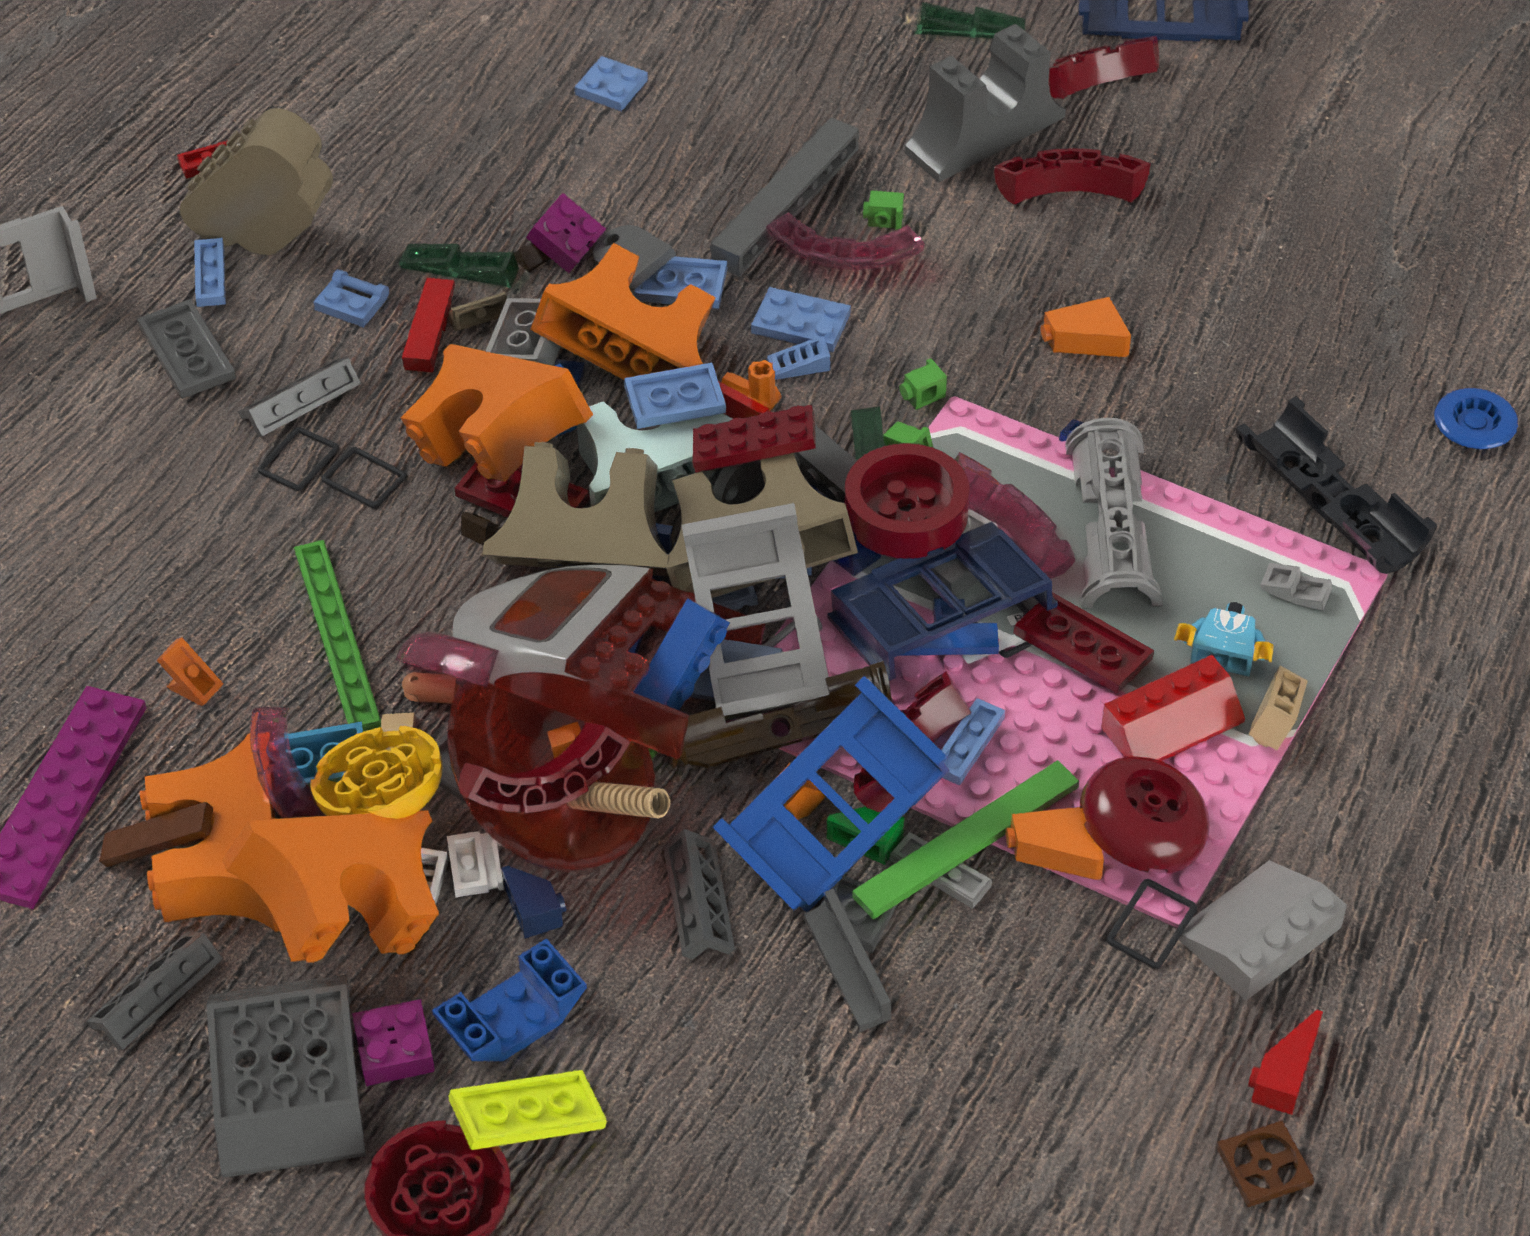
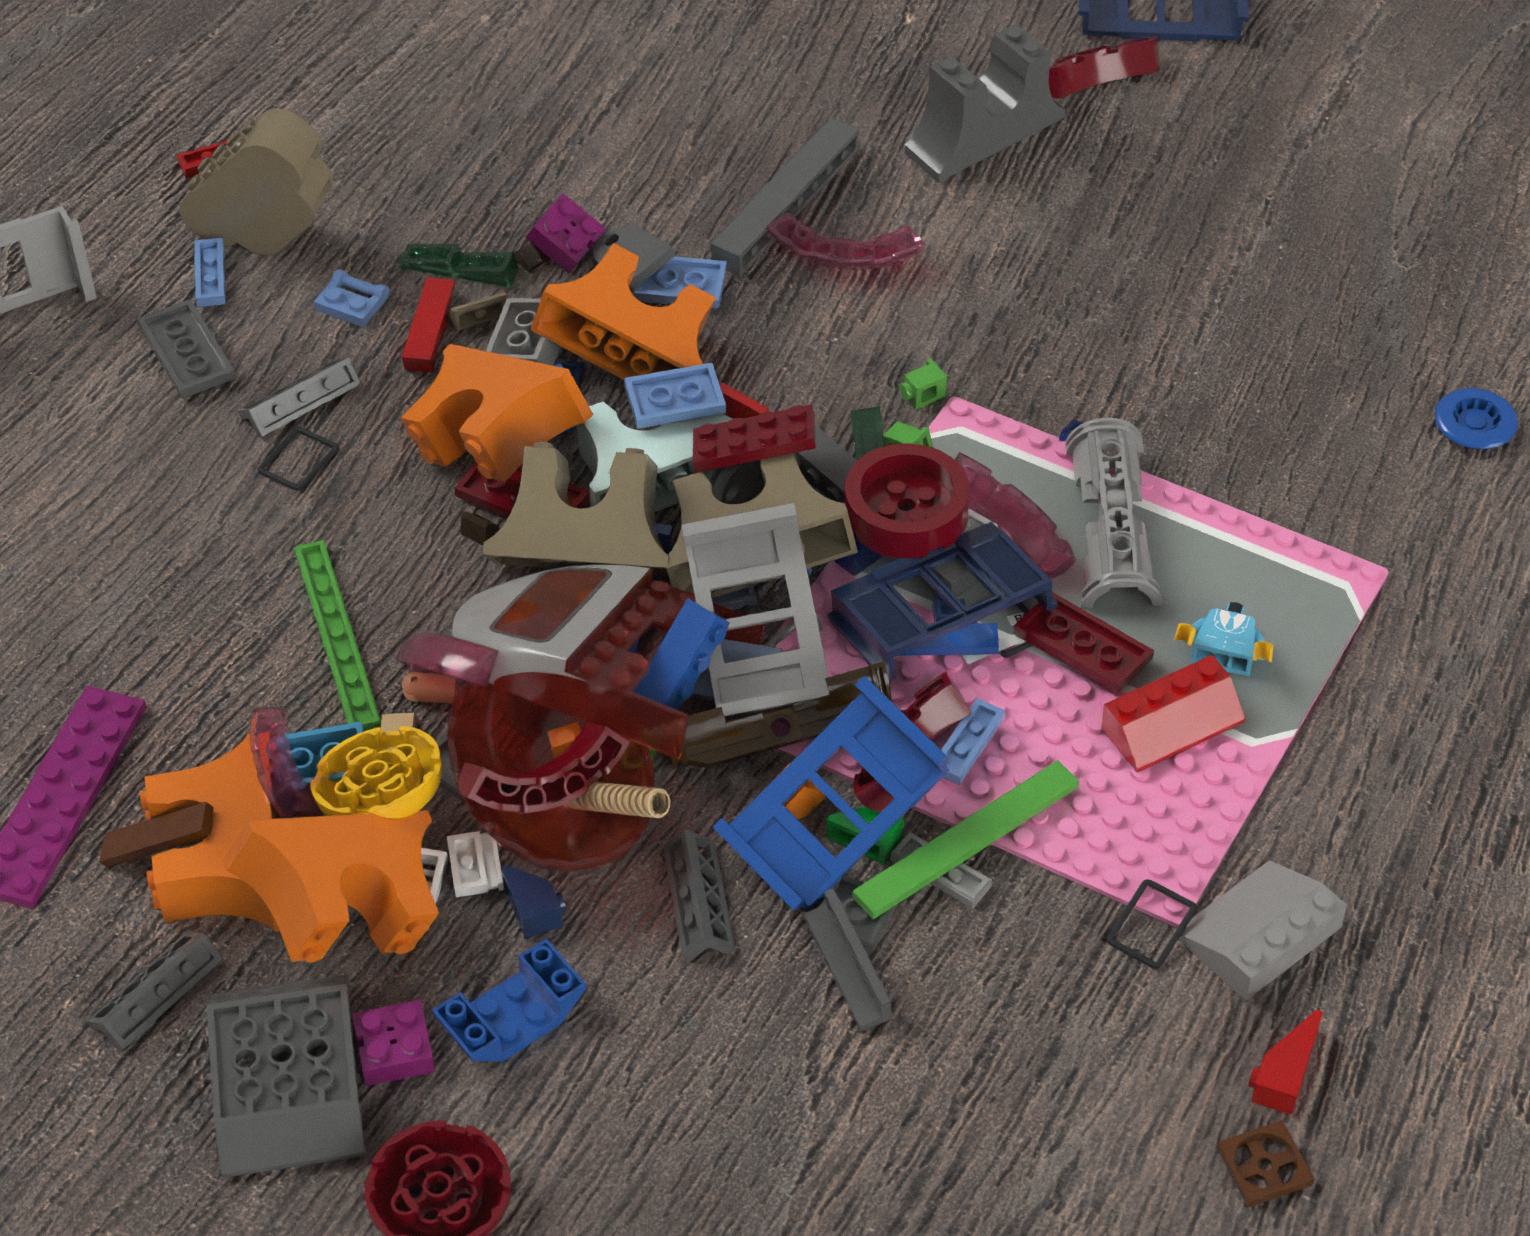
(189, 673): orange slope -> none
(386, 494): black piece -> none
(527, 1109): neon yellow tile -> none
(611, 83): medium blue plate -> none
(759, 385): orange piece -> none
(800, 318): medium blue plate -> none
(815, 357): medium blue slope -> none
(884, 209): bright green brick -> none
(949, 22): clear green slope -> none
(1056, 842): orange slope -> none
(1071, 171): dark red brick -> none
(1087, 329): orange slope -> none
(1163, 827): dark red brick -> none
(1278, 709): tan slope -> none
(1290, 585): light grey slope -> none
(1301, 439): black piece -> none

